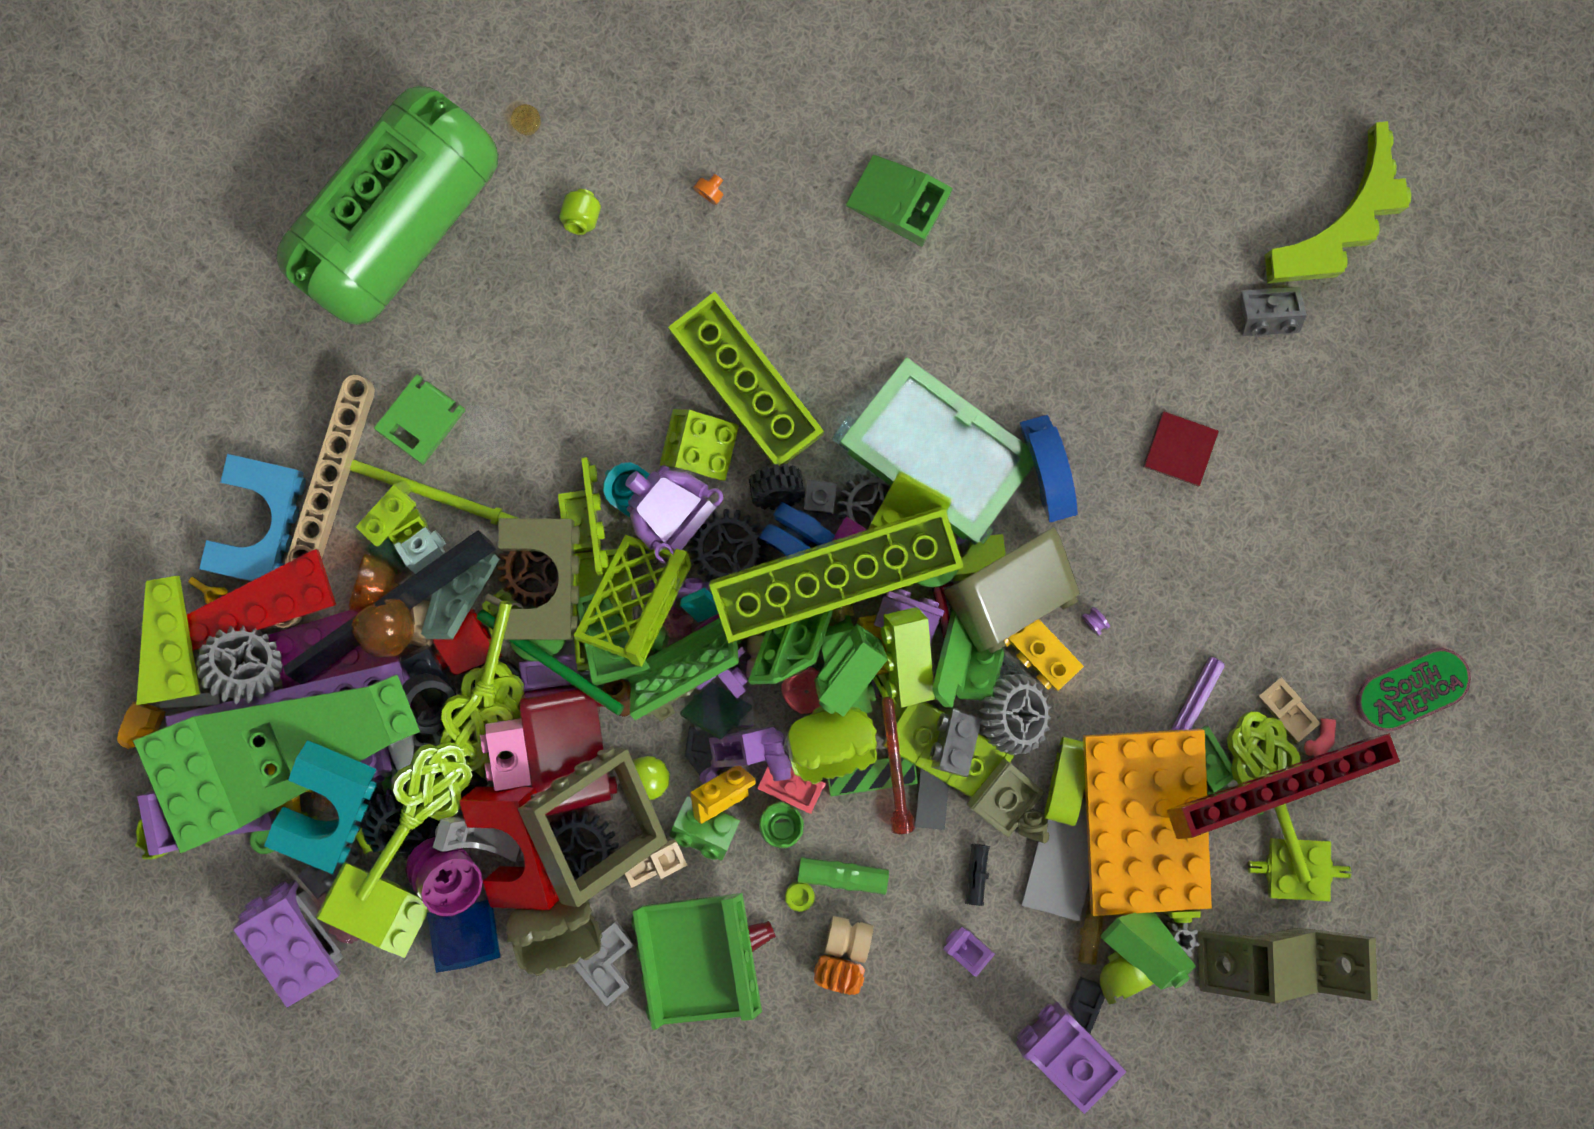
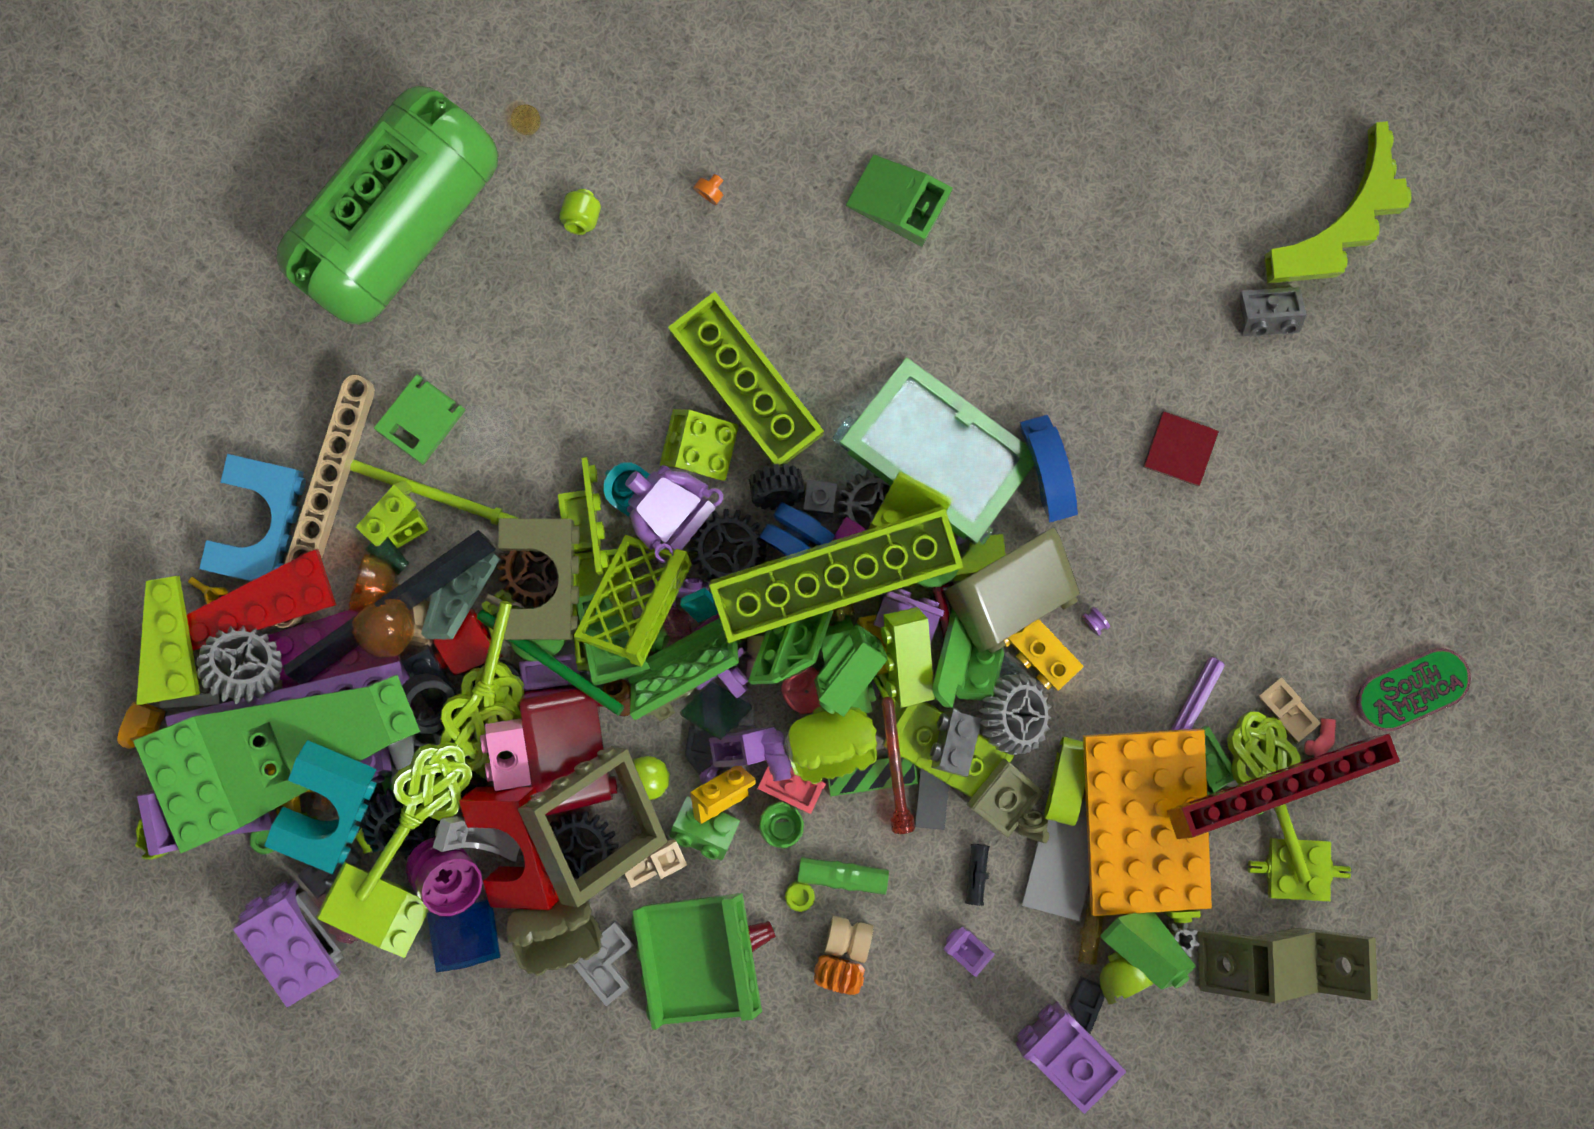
(421, 549): light aqua brick -> none

